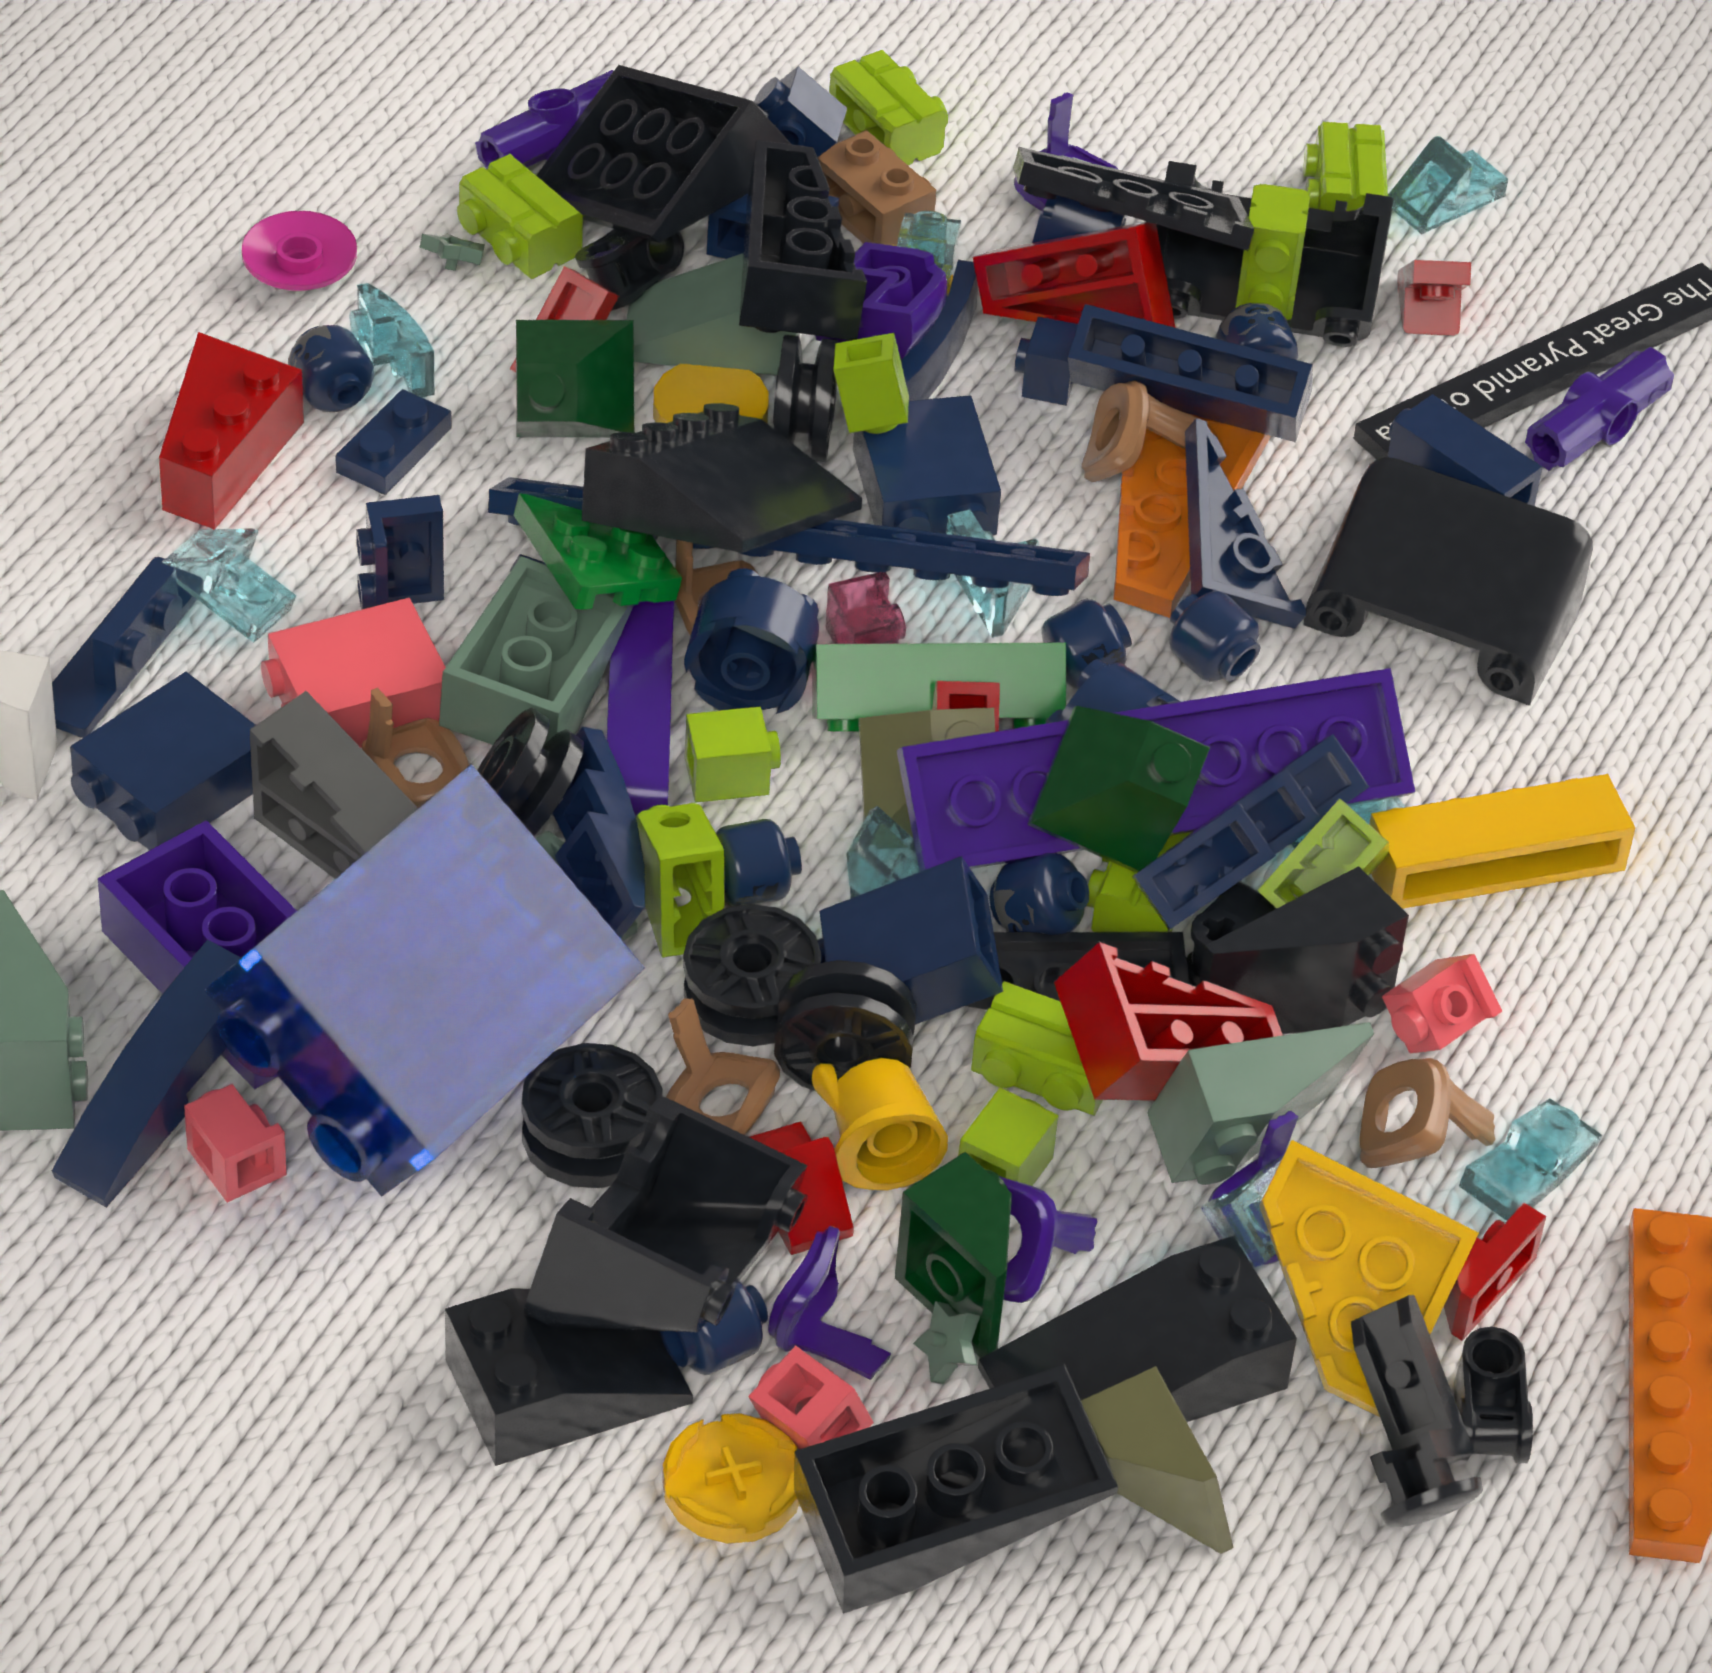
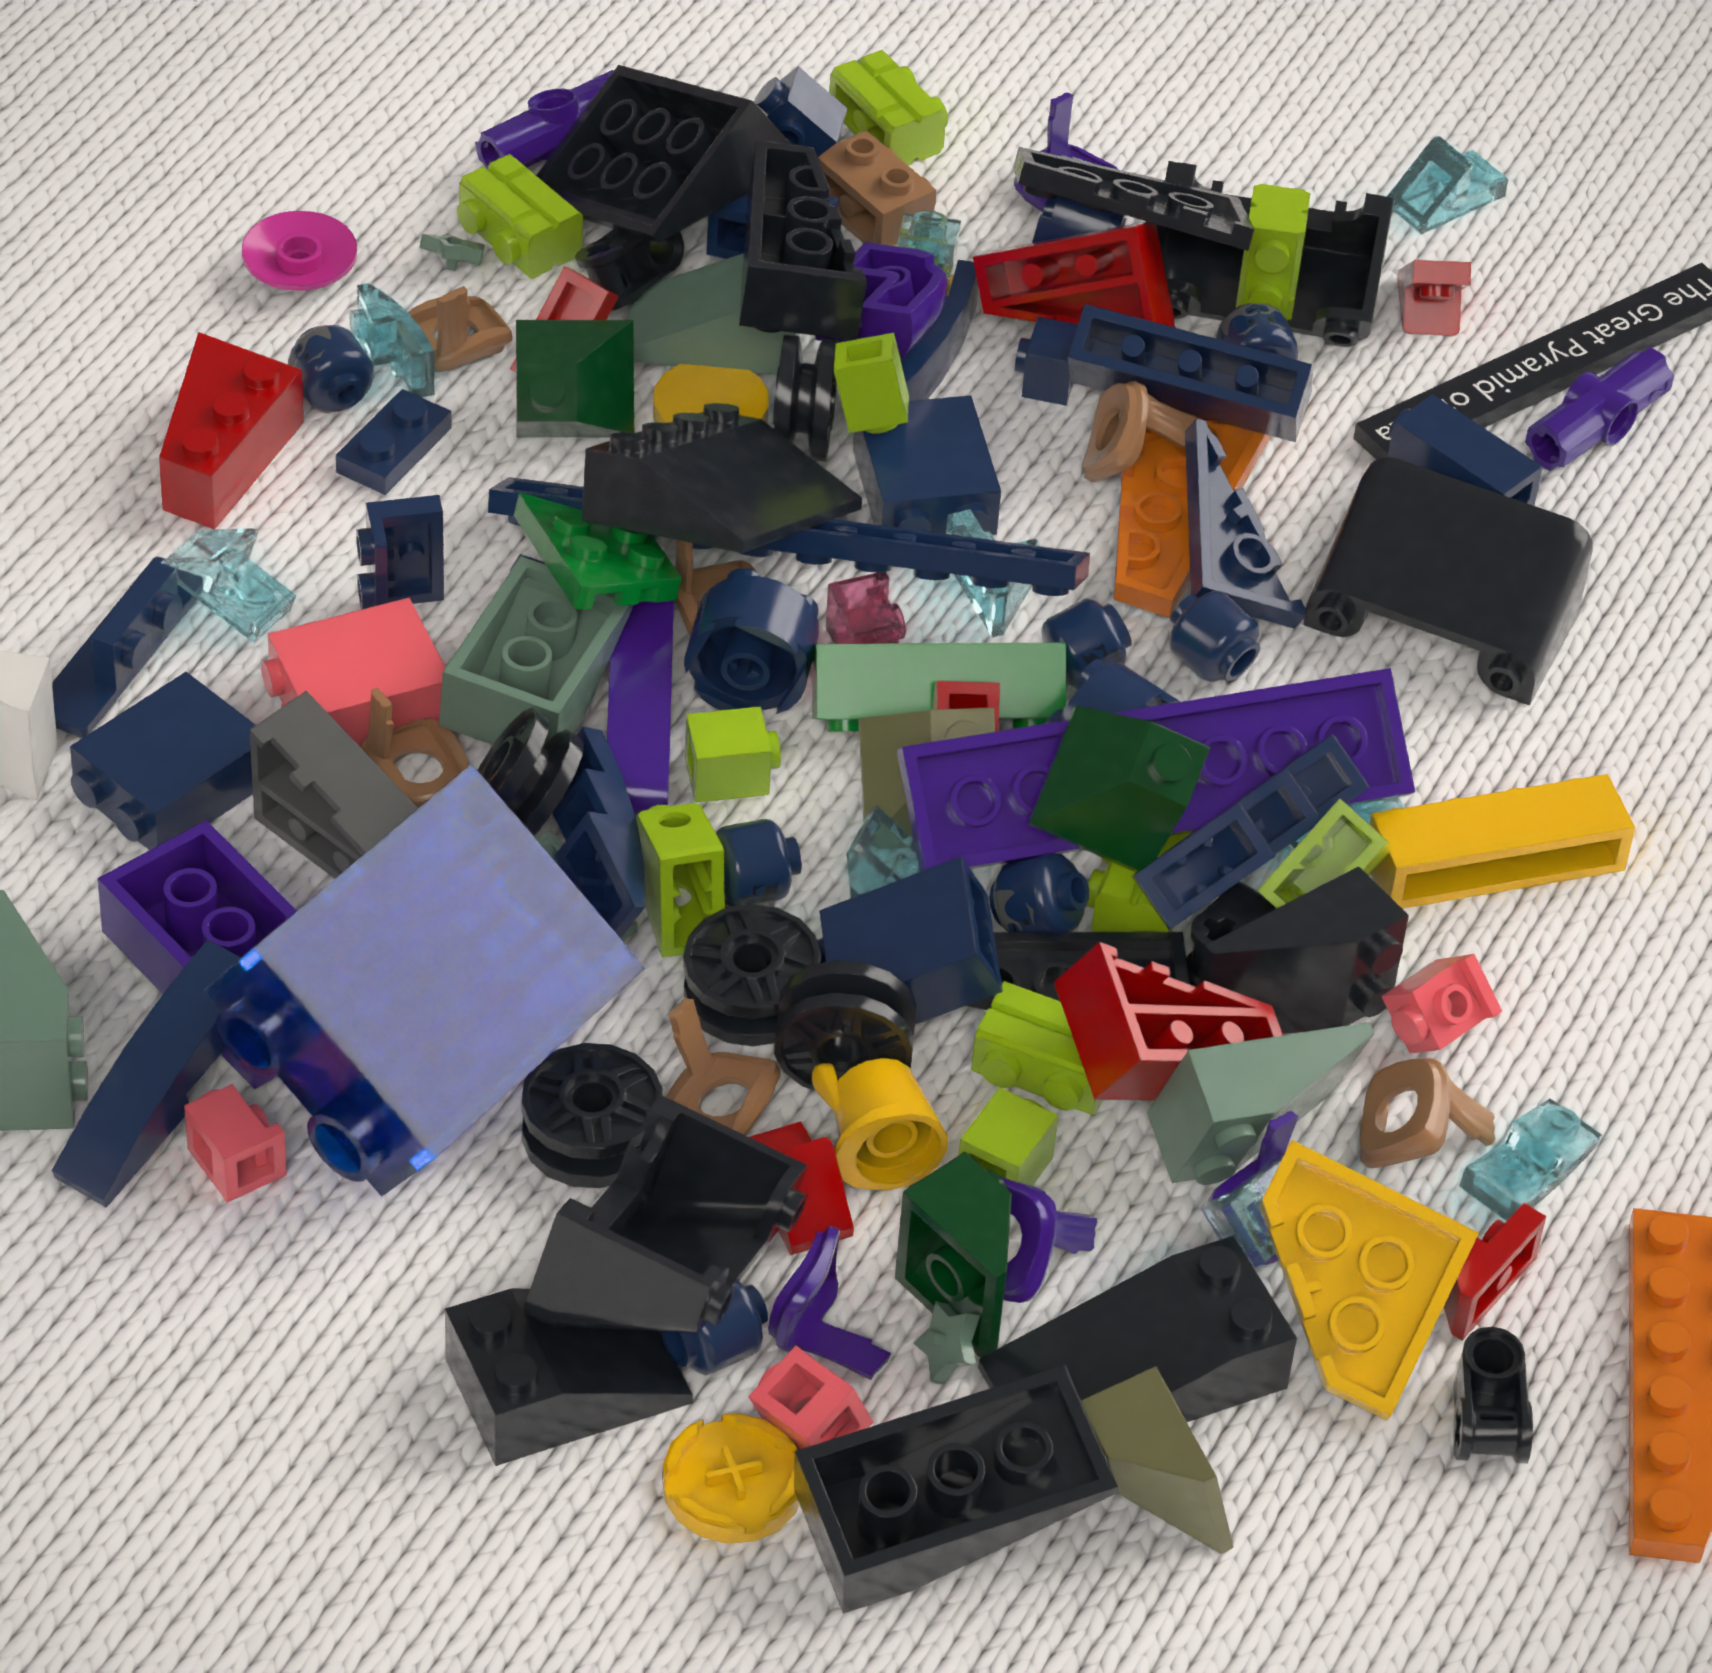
(451, 317): none -> medium nougat piece
(1345, 165): lime brick -> none
(1415, 1413): black piece -> none

